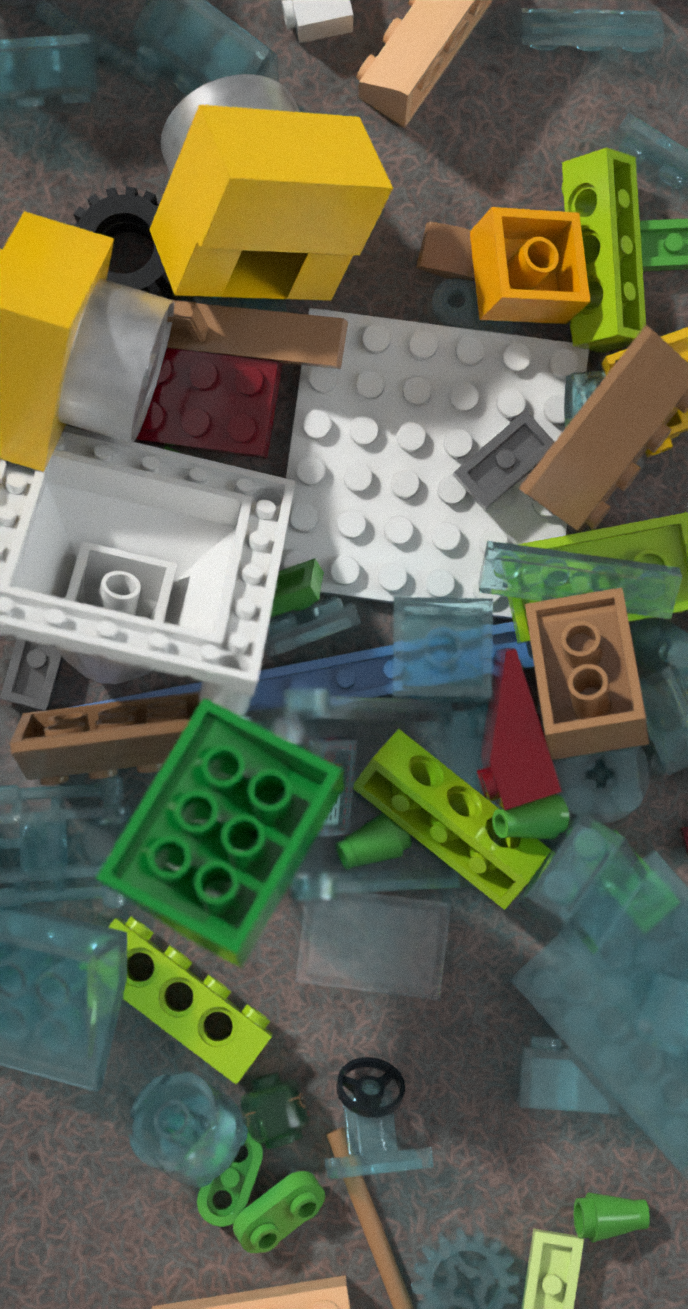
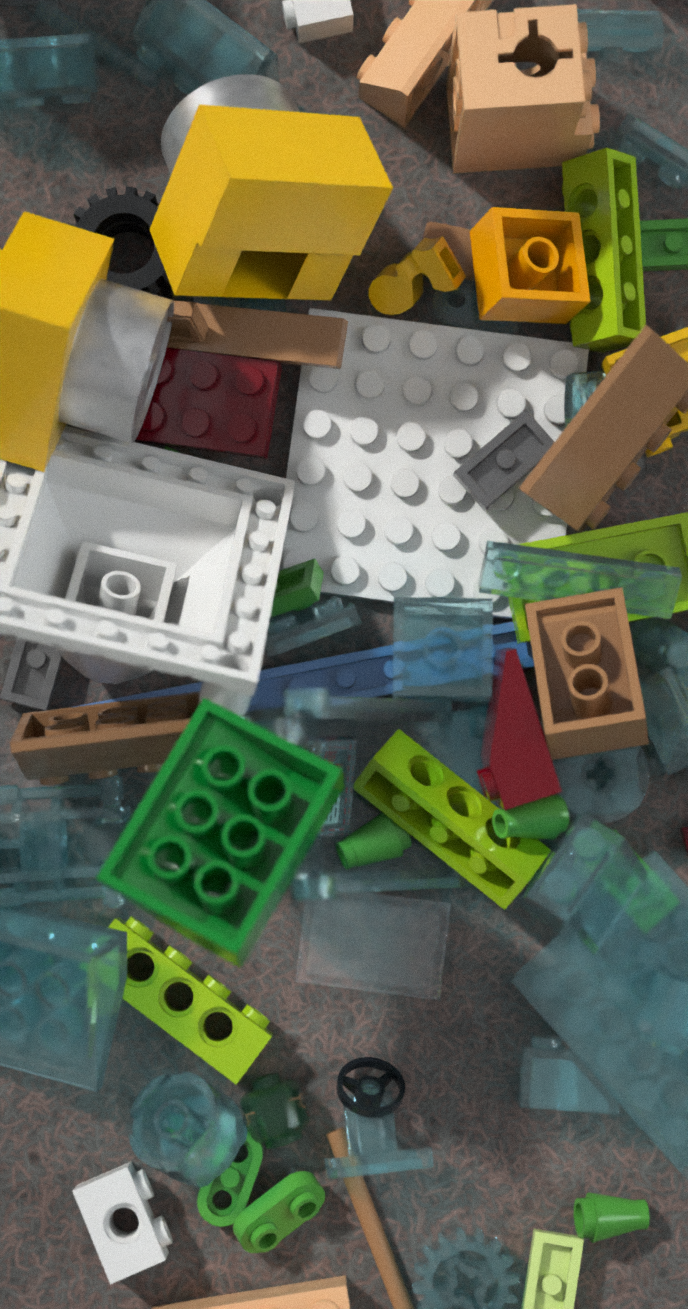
(122, 1251): none -> white brick
(402, 283): none -> yellow leg
(513, 115): none -> light nougat piece

